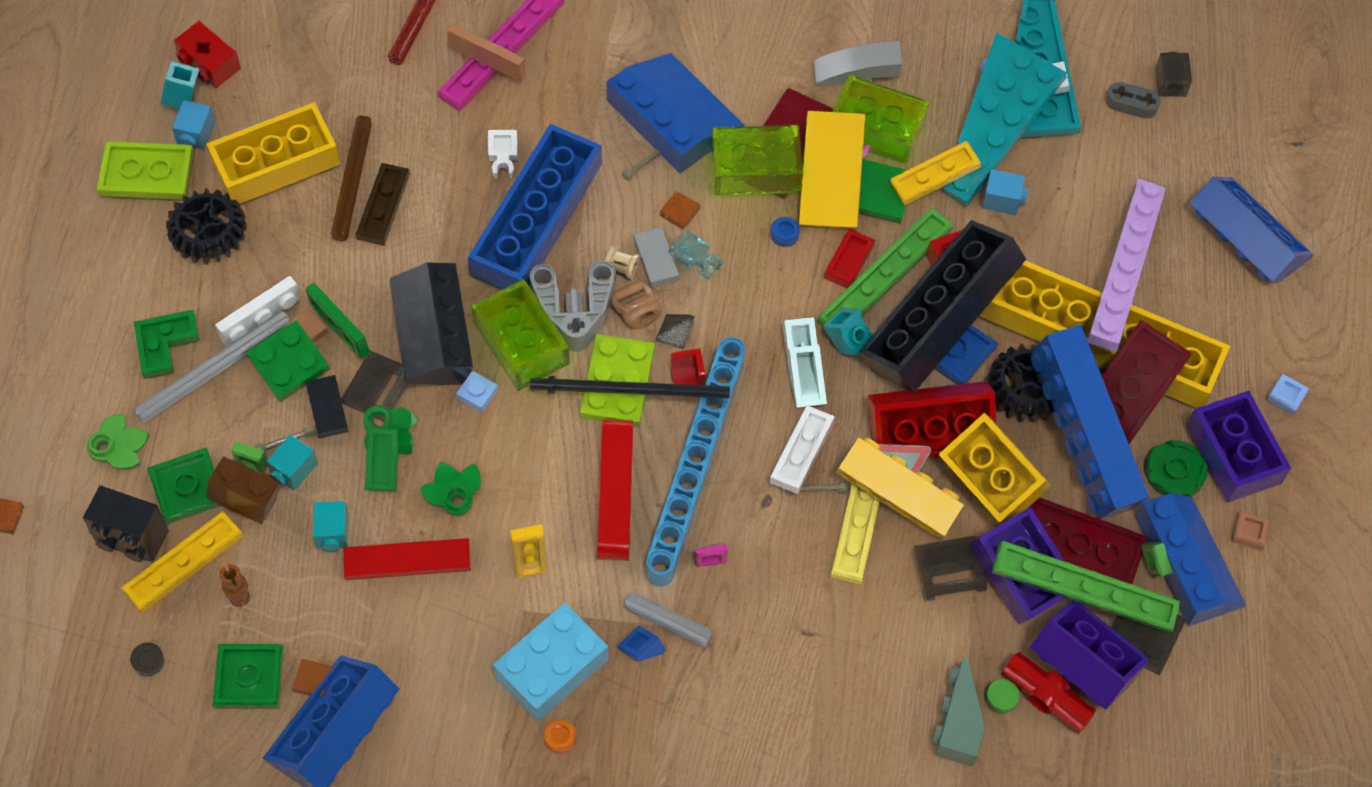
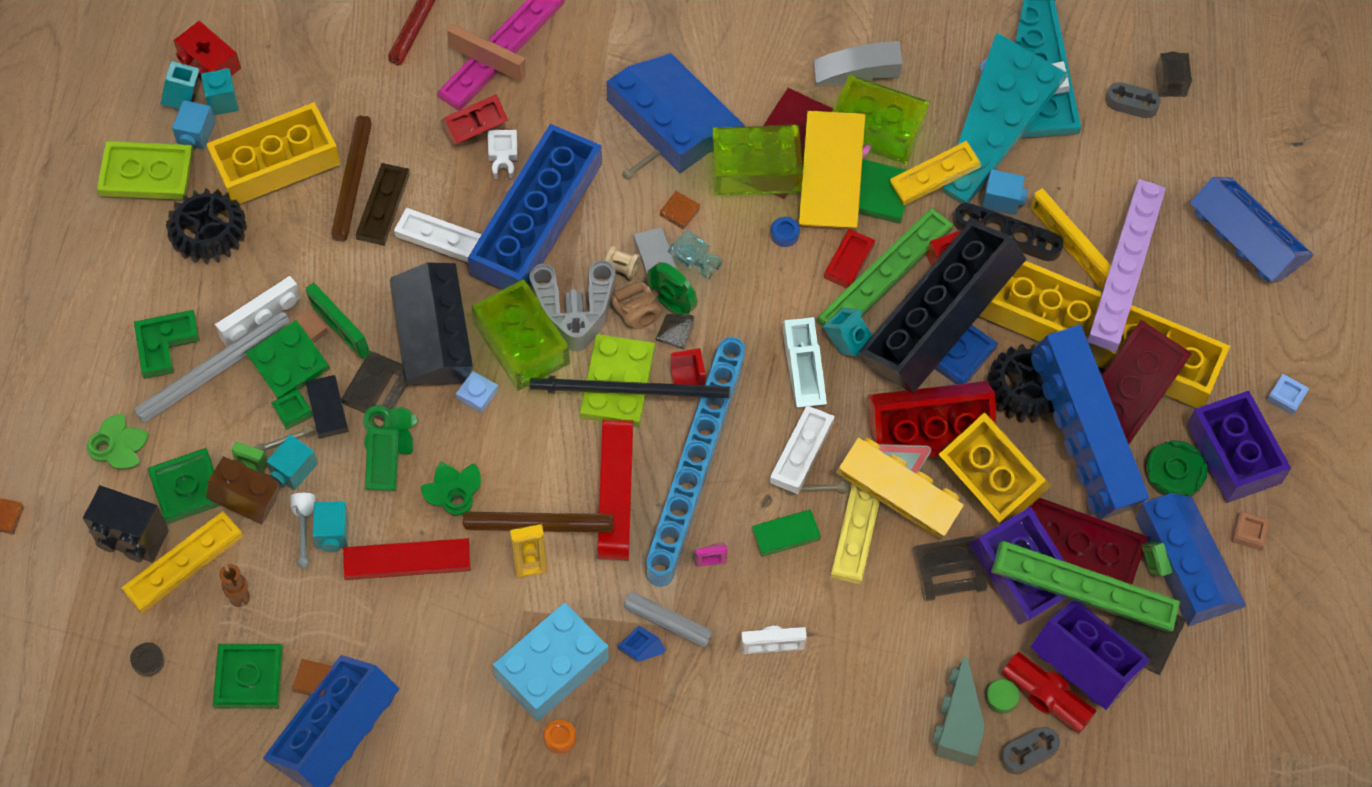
(220, 91): none -> teal brick
(292, 409): none -> green tile
(302, 506): none -> hinge
(436, 234): none -> white plate
(474, 120): none -> red brick
(550, 521): none -> reddish brown axle
(673, 288): none -> green tile
(773, 640): none -> white plate
(786, 533): none -> green tile
(1010, 227): none -> black beam
(1026, 744): none -> dark grey beam
(1073, 239): none -> yellow tile

